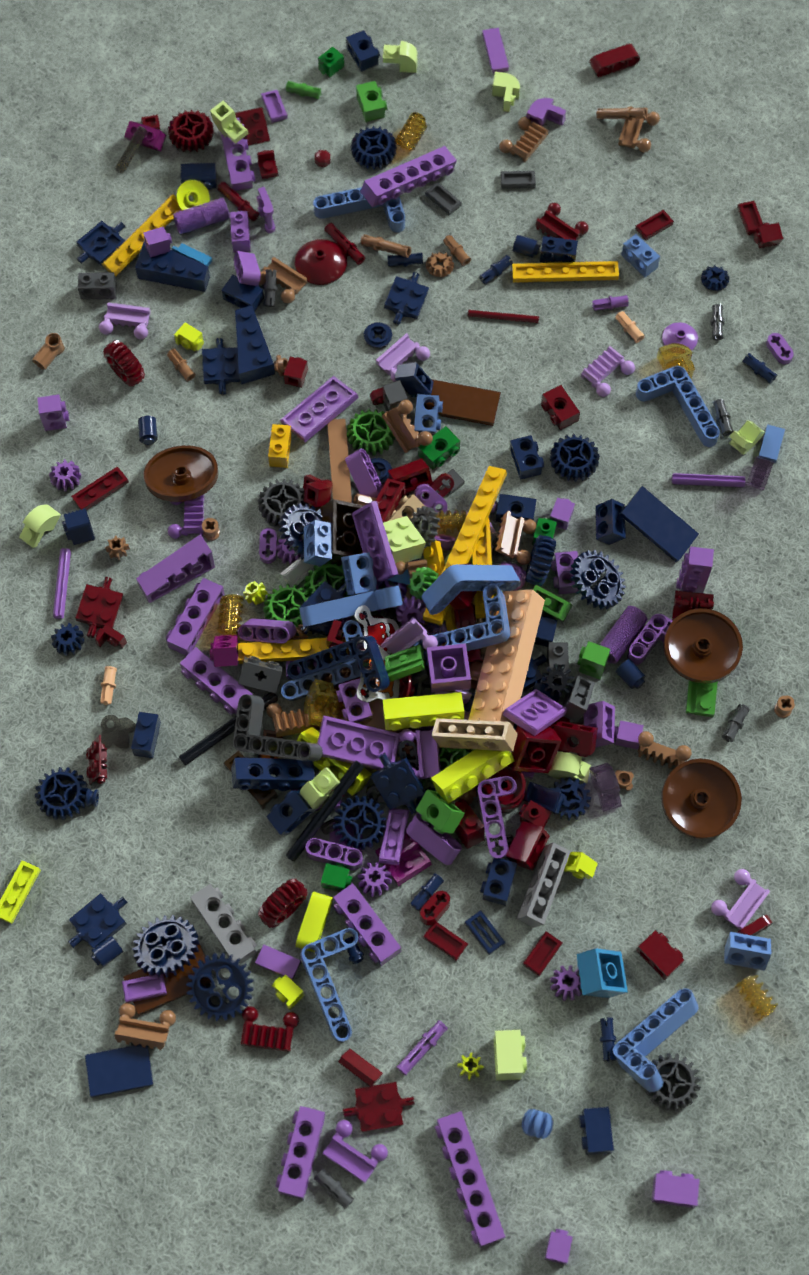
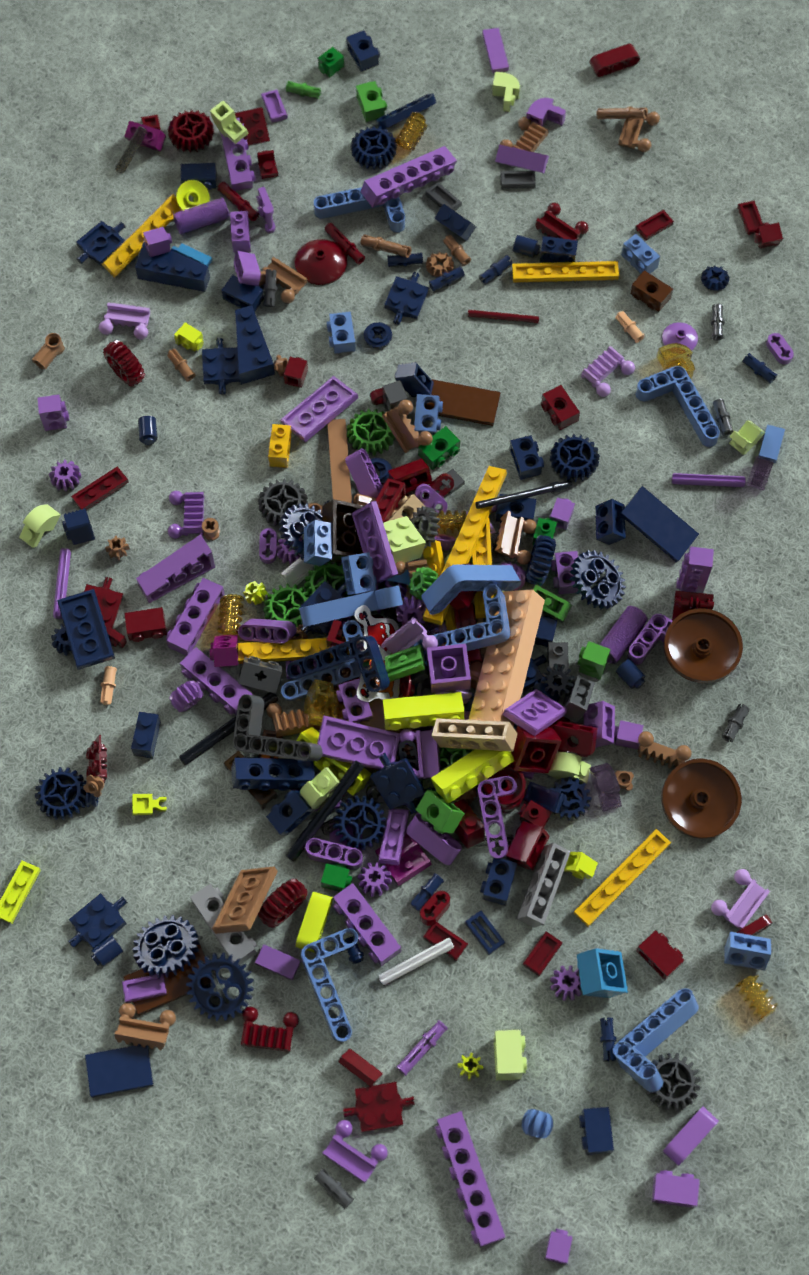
(85, 629): none -> dark blue tile
(94, 785): none -> medium nougat plate
(97, 285): dark grey brick -> none
(118, 734): clear smoke plate -> none
(144, 804): none -> neon yellow plate
(145, 624): none -> dark red brick
(181, 473): reddish brown dish -> none
(186, 696): none -> medium lavender gear
(245, 900): none -> medium nougat tile
(287, 991): neon yellow brick -> none
(297, 1187): medium lavender brick -> none
(317, 491): dark red brick -> none
(322, 158): dark red tile -> none
(342, 332): none -> medium blue brick
(399, 353): lavender gear -> none
(404, 54): yellowish green brick -> none
(404, 112): none -> dark blue beam
(416, 961): none -> white axle
(437, 284): none -> dark blue pin
(455, 222): none -> dark blue brick
(521, 158): none -> medium lavender tile
(553, 487): none -> black bar
(610, 302): medium lavender axle -> none
(622, 878): none -> yellow plate
(648, 283): none -> reddish brown brick
(690, 1136): none -> medium lavender beam
(701, 698): bright green plate -> none
(784, 712): medium nougat bush -> none

